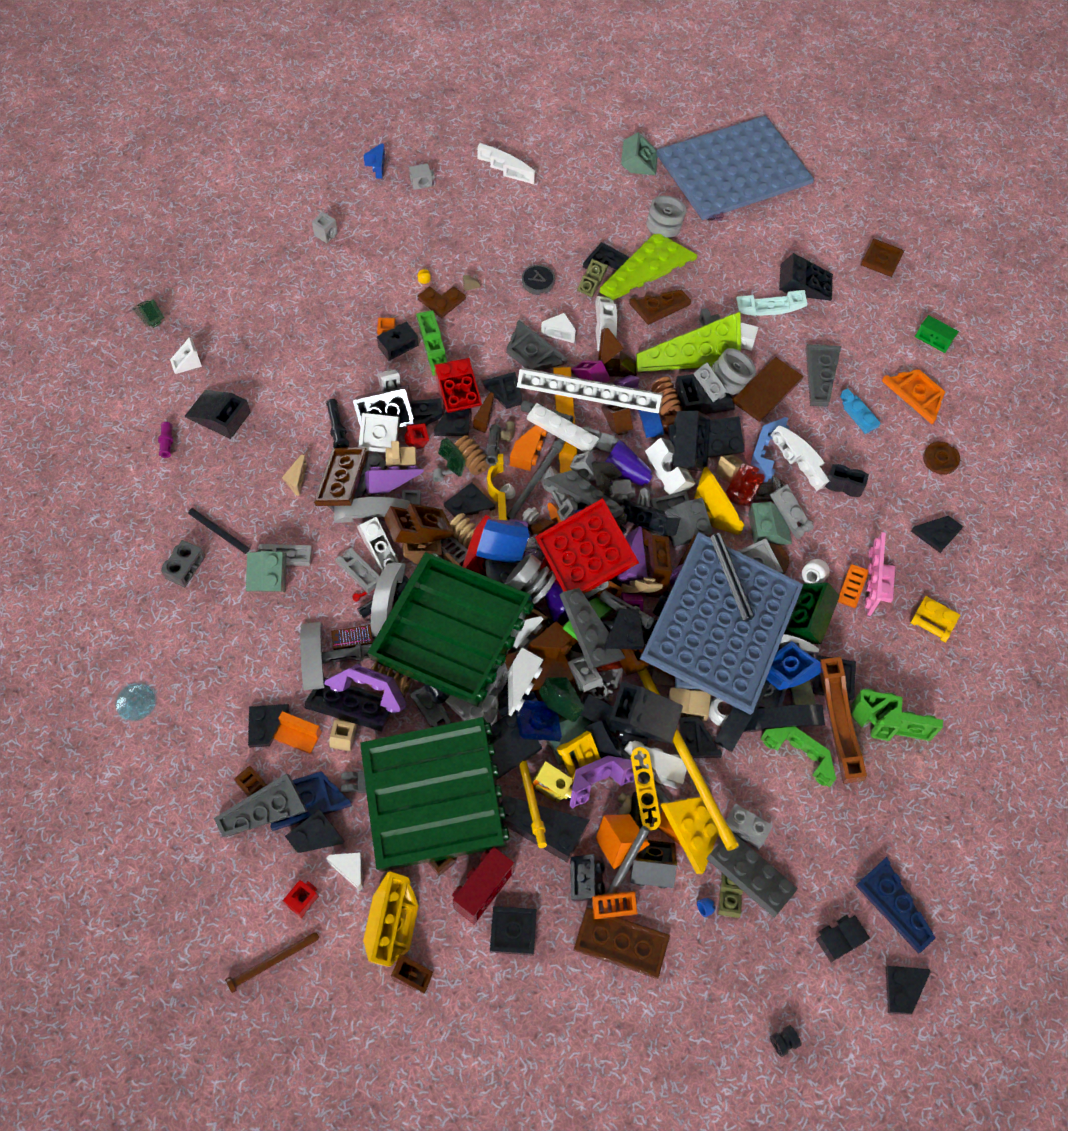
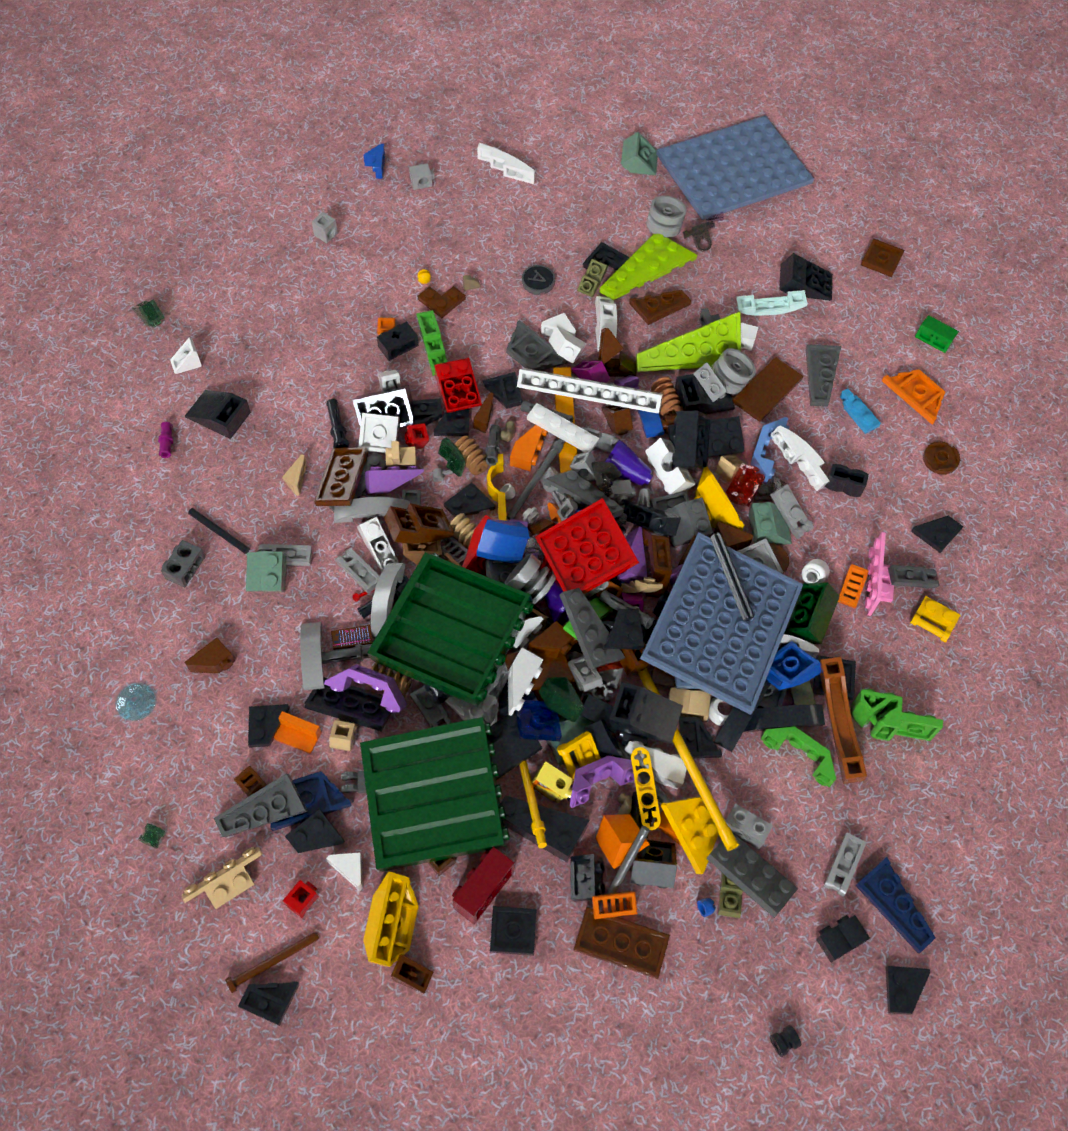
(152, 835): none -> clear green wheel
(211, 659): none -> reddish brown slope
(225, 883): none -> tan bracket
(269, 1000): none -> black wing
(566, 344): none -> white slope
(699, 233): none -> clear smoke tile
(733, 537): none -> reddish brown slope
(845, 863): none -> light grey plate
(912, 576): none -> dark grey hinge

